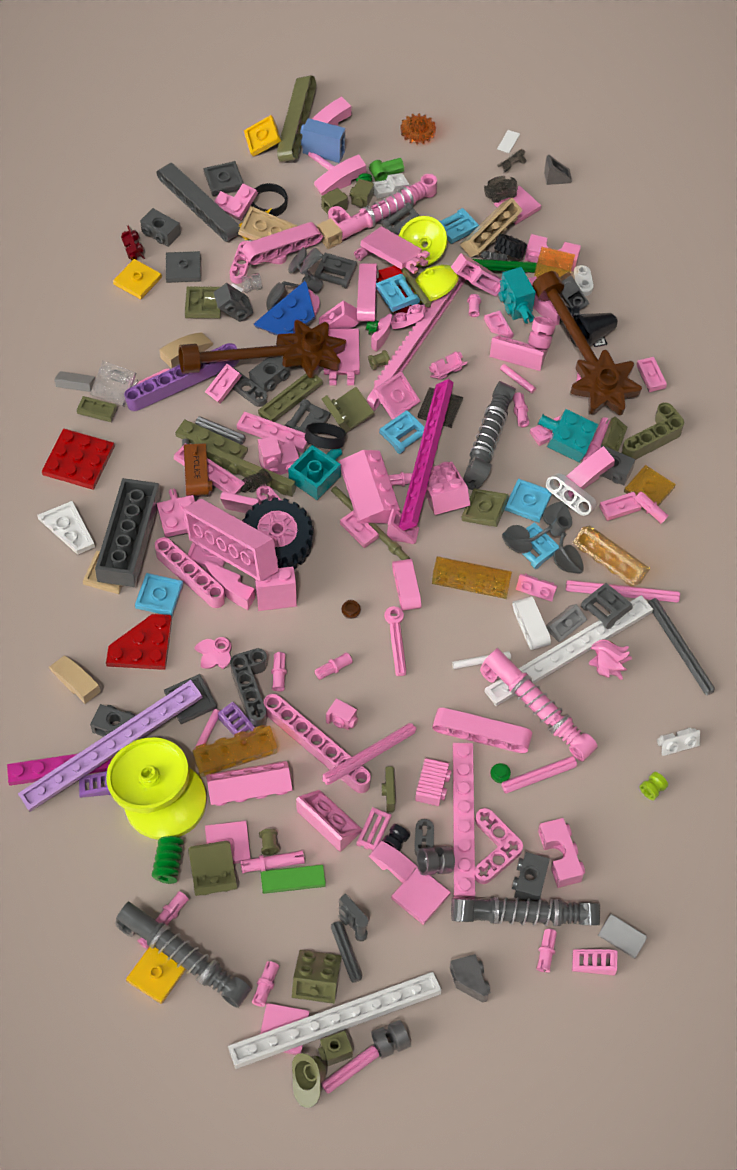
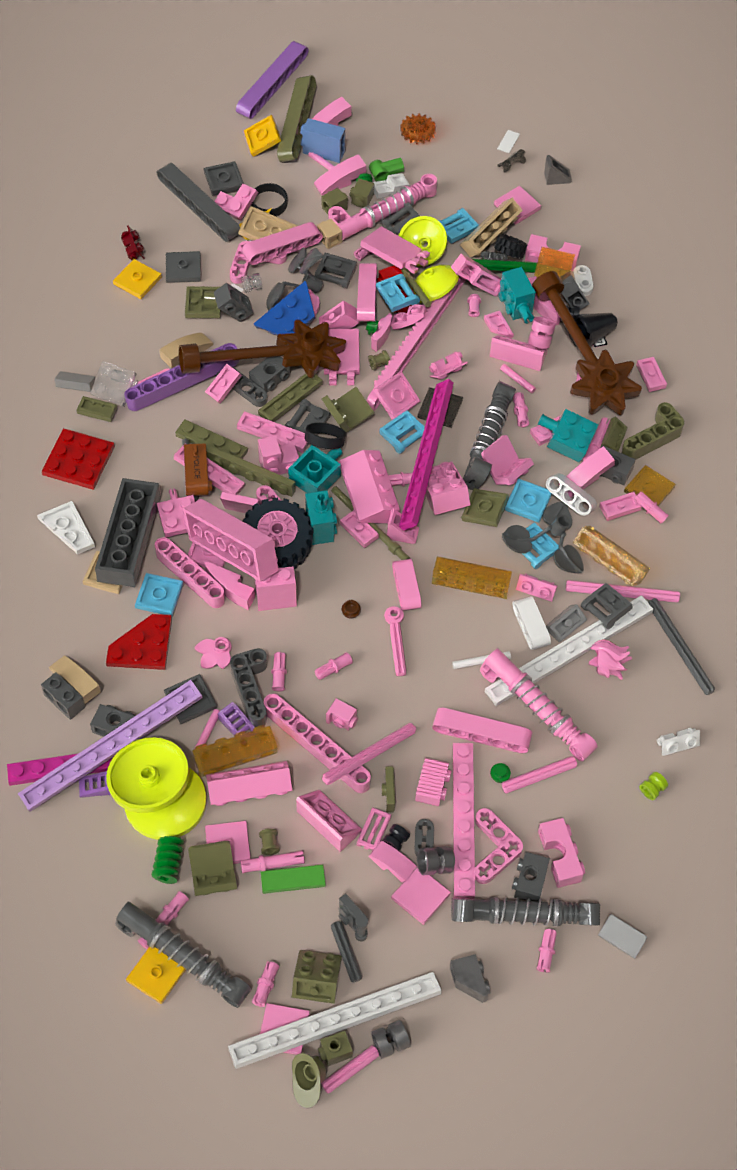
(63, 695): none -> dark grey brick
(160, 227): dark grey brick -> none
(221, 430): dark grey axle -> none
(256, 480): clear smoke piece -> none
(272, 79): none -> medium lavender beam
(322, 519): none -> teal brick
(501, 188): clear smoke plate -> none
(505, 462): none -> bright pink bracket
(595, 953): bright pink slope -> none

